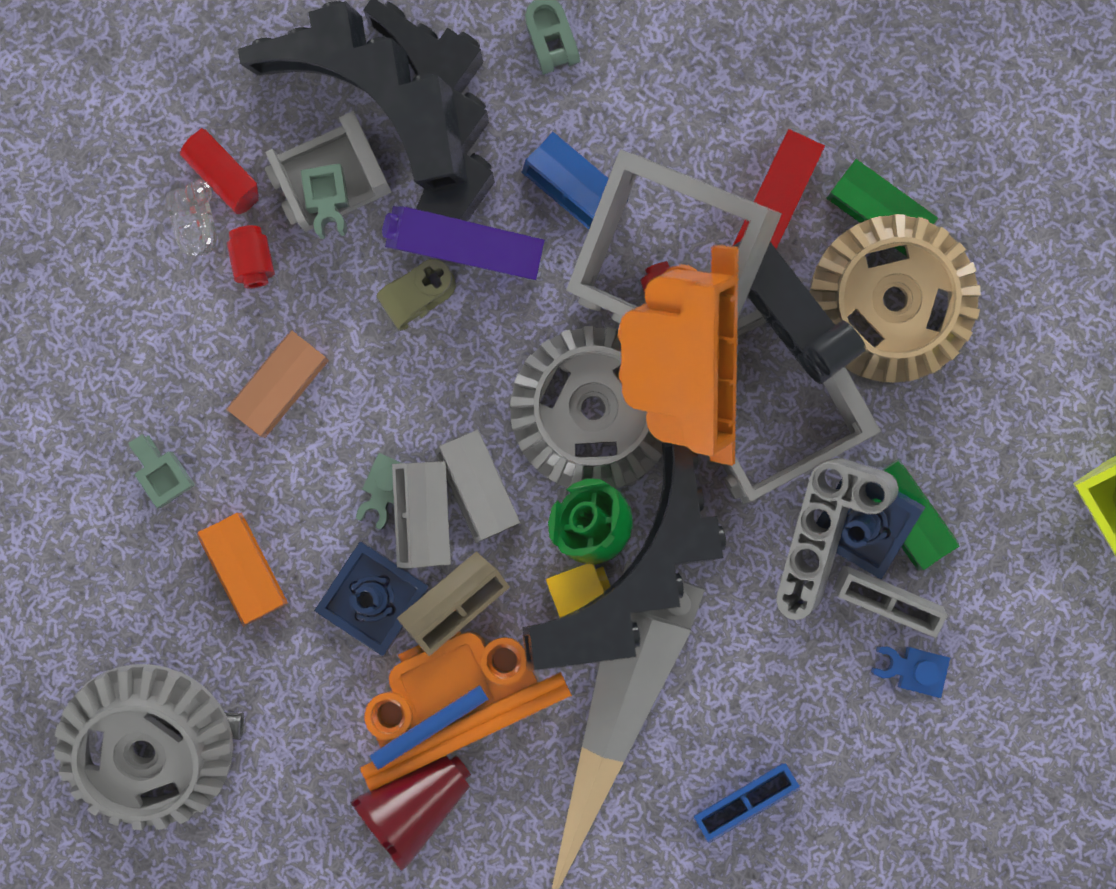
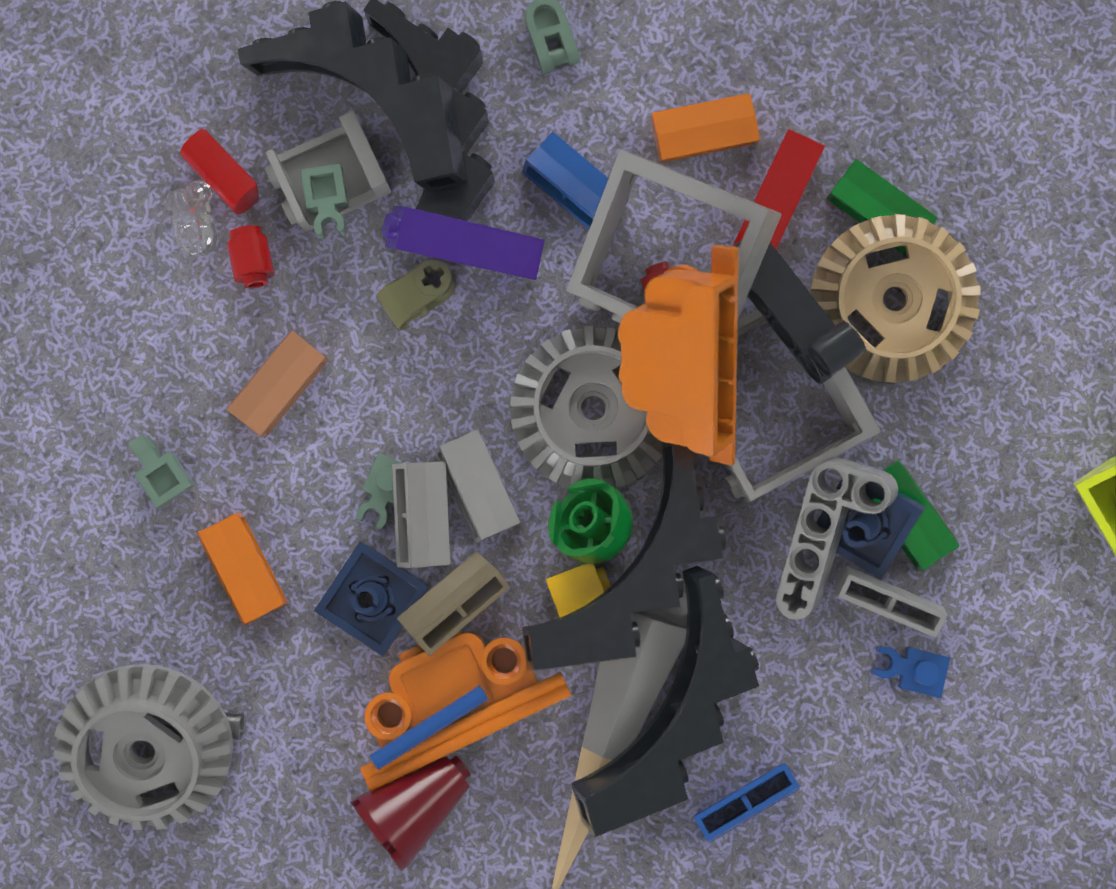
(651, 769): none -> black arch
(705, 127): none -> orange piece

